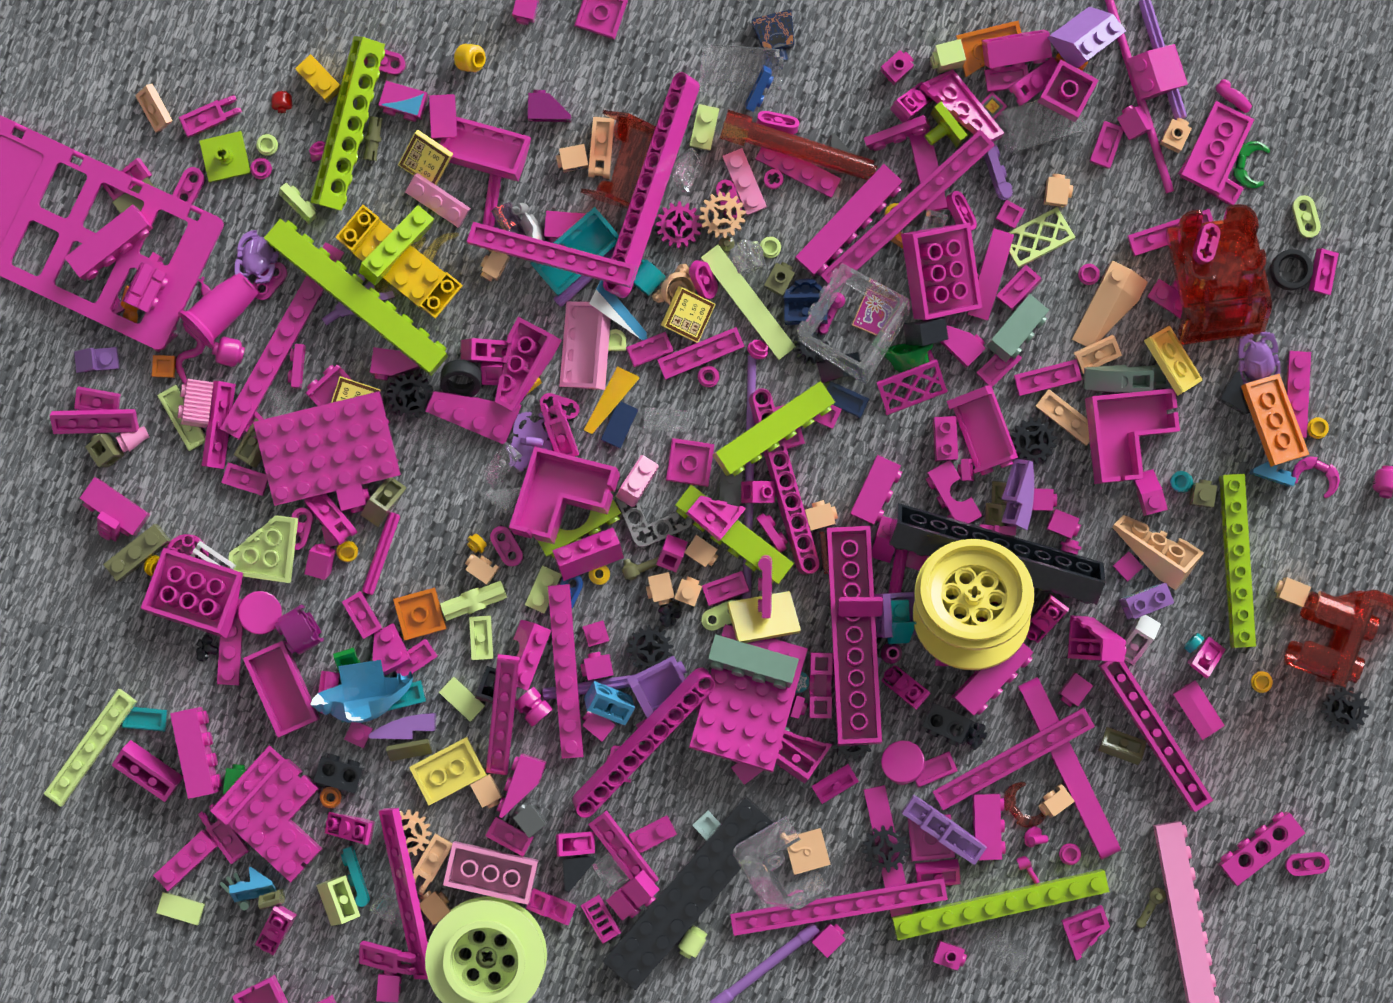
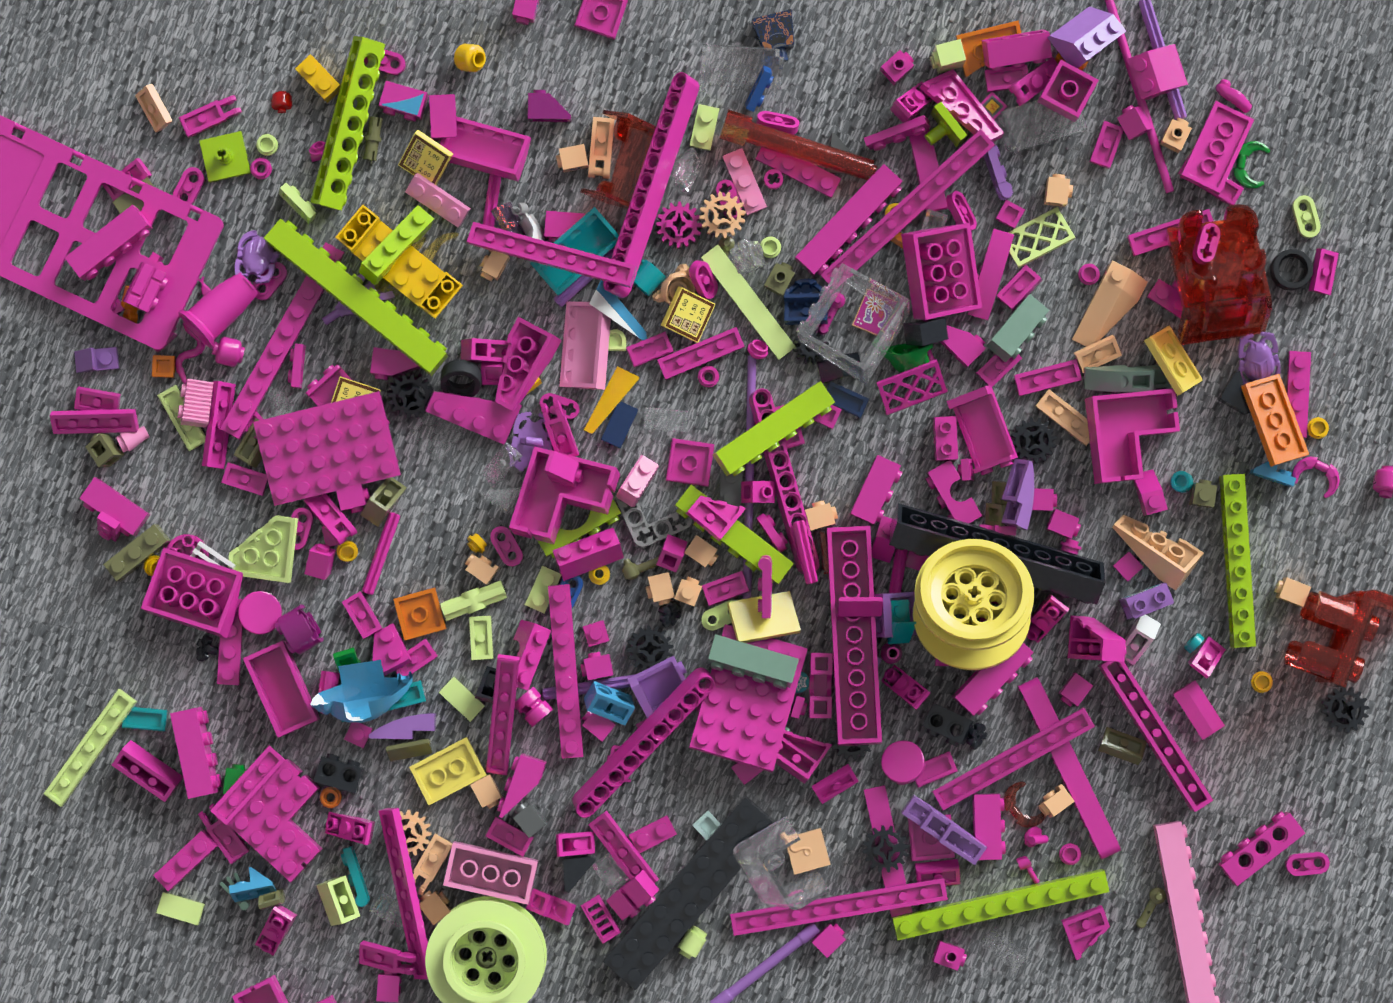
(563, 469): none -> dark pink slope
(805, 552): none -> dark pink axle

